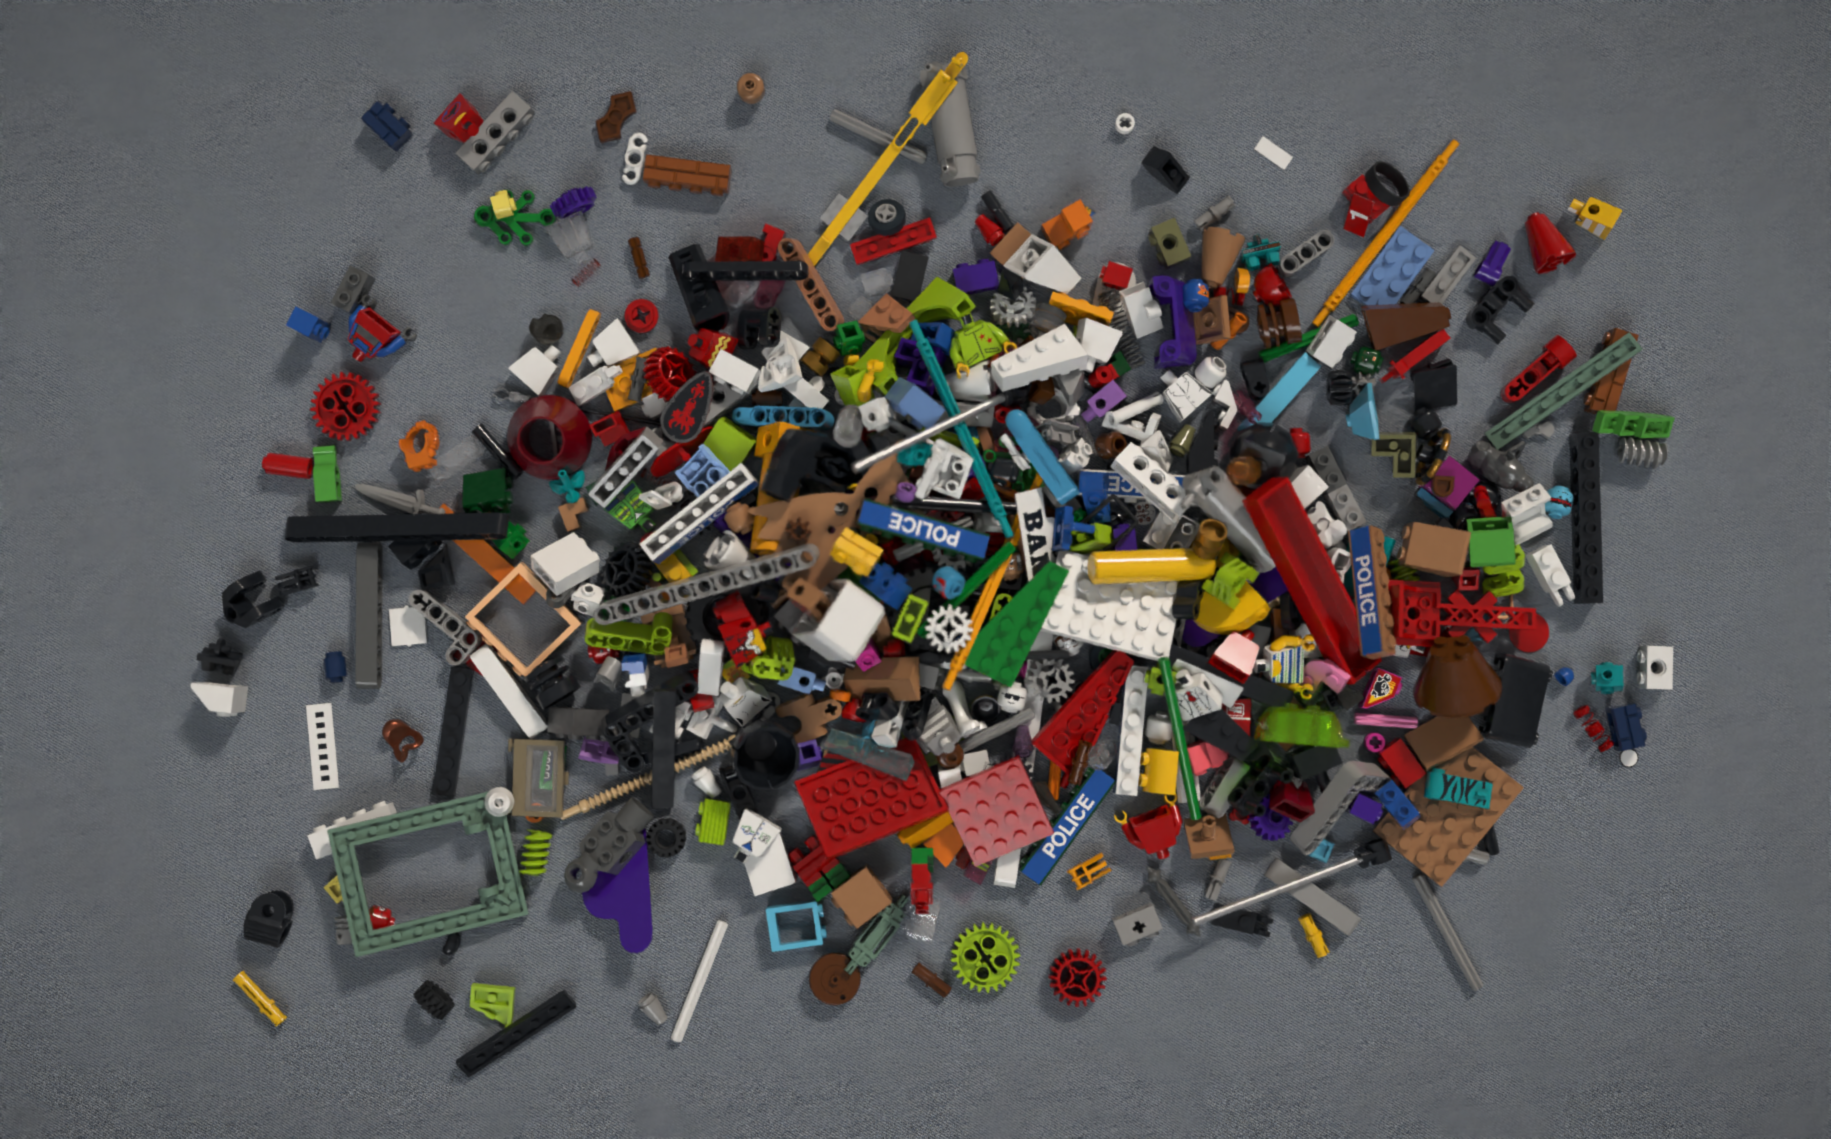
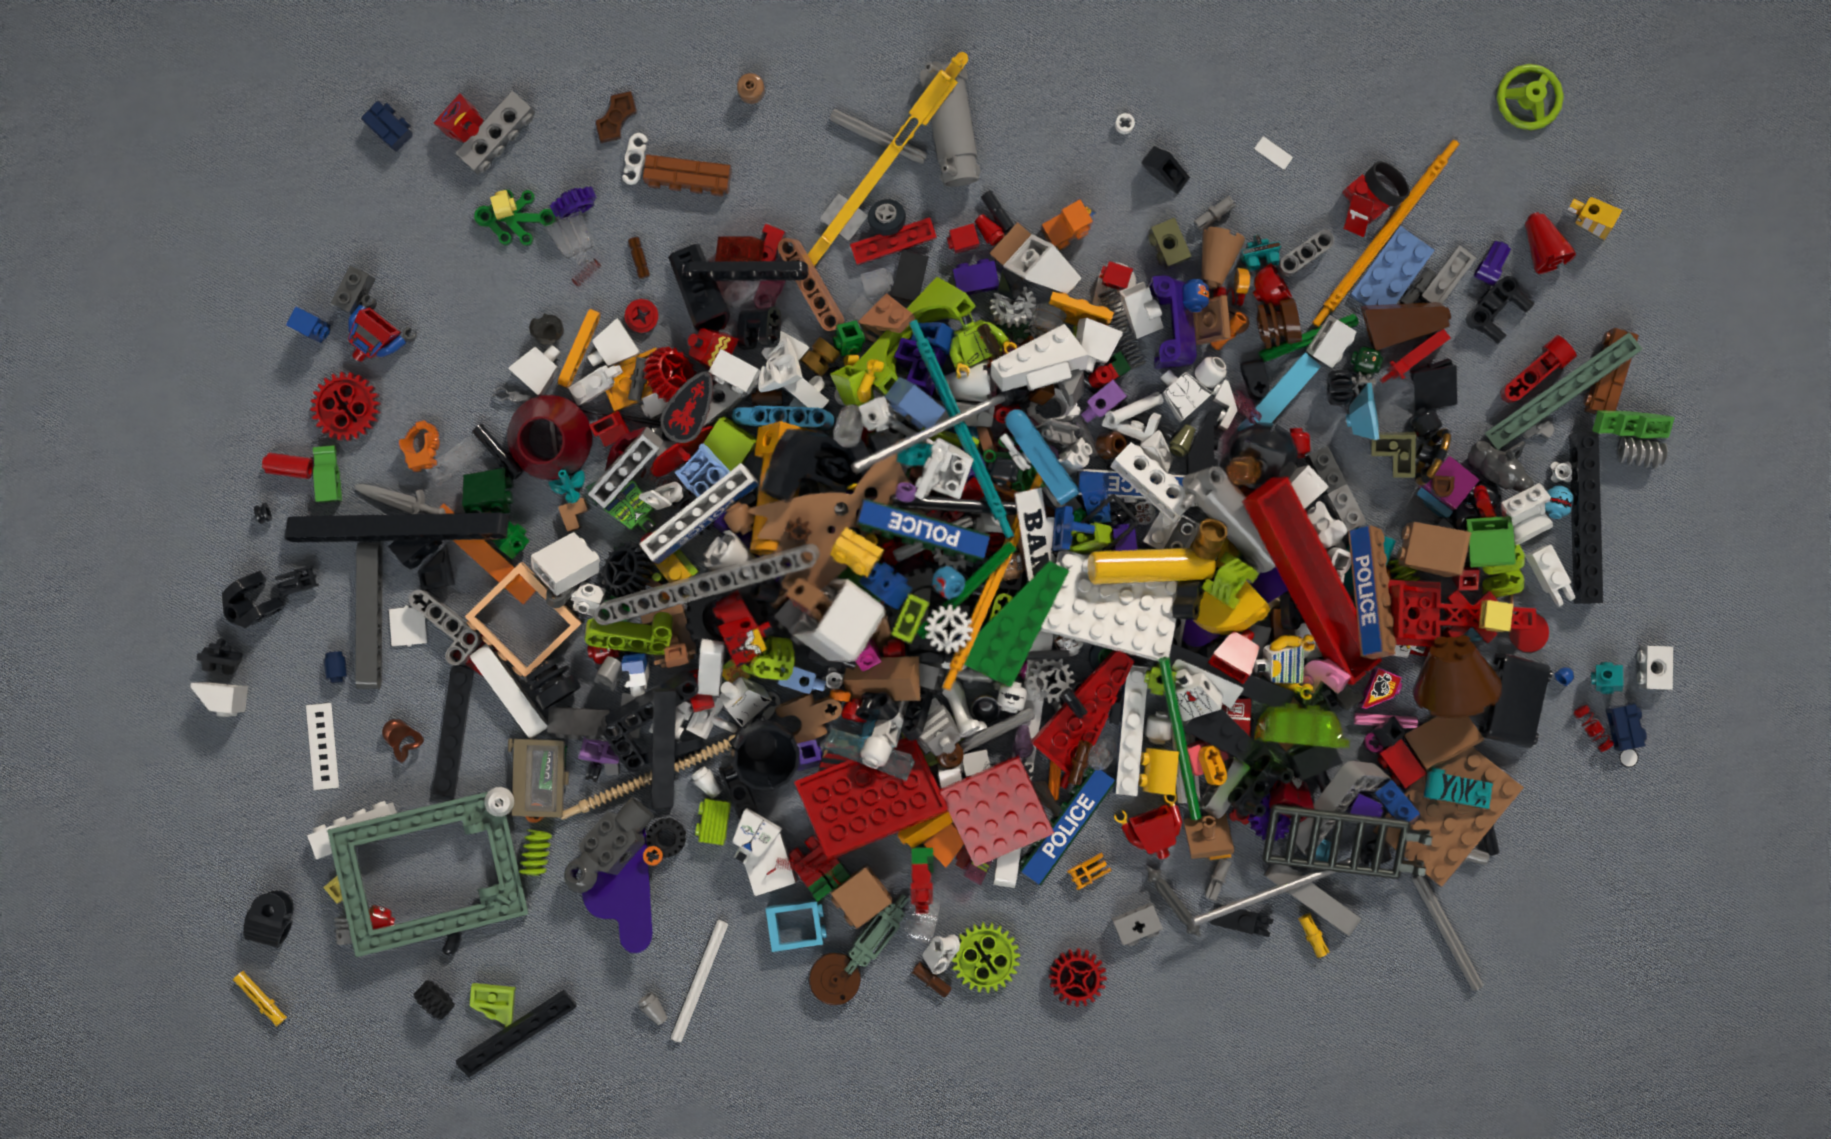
(263, 513): none -> black bush
(593, 772): none -> black bush
(650, 849): none -> orange bush
(796, 862): none -> red piece
(876, 751): none -> white head
(941, 953): none -> white piece
(963, 239): none -> red brick
(990, 341): none -> dark brown axle
(1048, 376): none -> white slope
(1073, 702): none -> black piece
(1212, 765): none -> light orange beam
(1389, 732): none -> black slope
(1400, 865): none -> pearl dark grey bar
(1495, 616): none -> light yellow piece
(1530, 96): none -> lime piece
(1567, 472): none -> white plate

